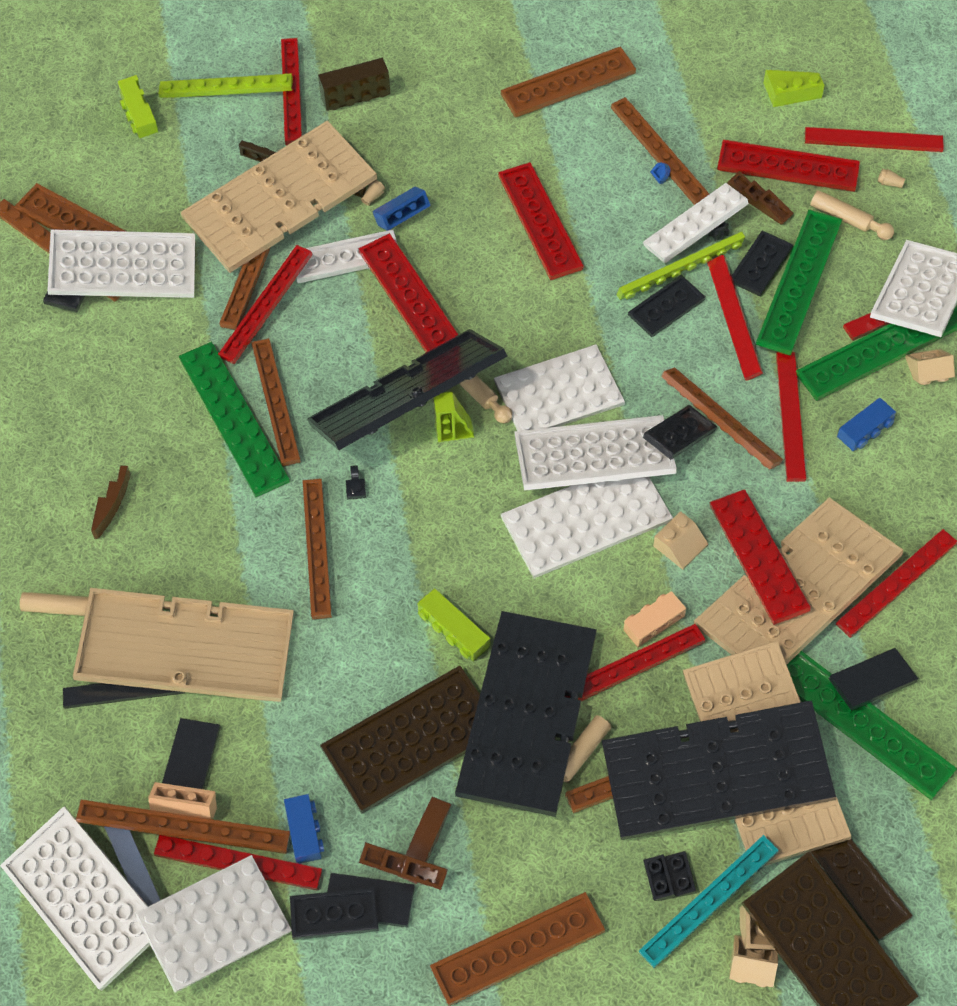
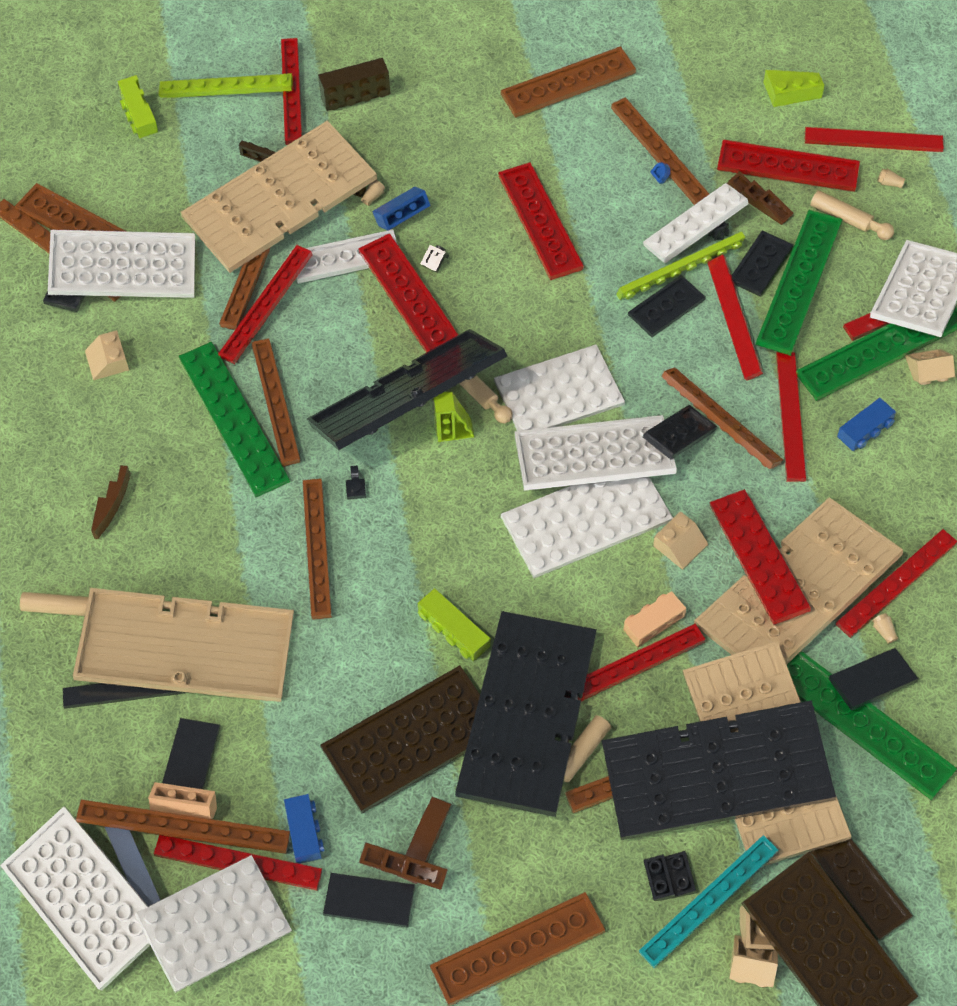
(106, 356): none -> tan slope
(334, 913): black tile -> none
(434, 257): none -> bracket
(885, 627): none -> tan cone

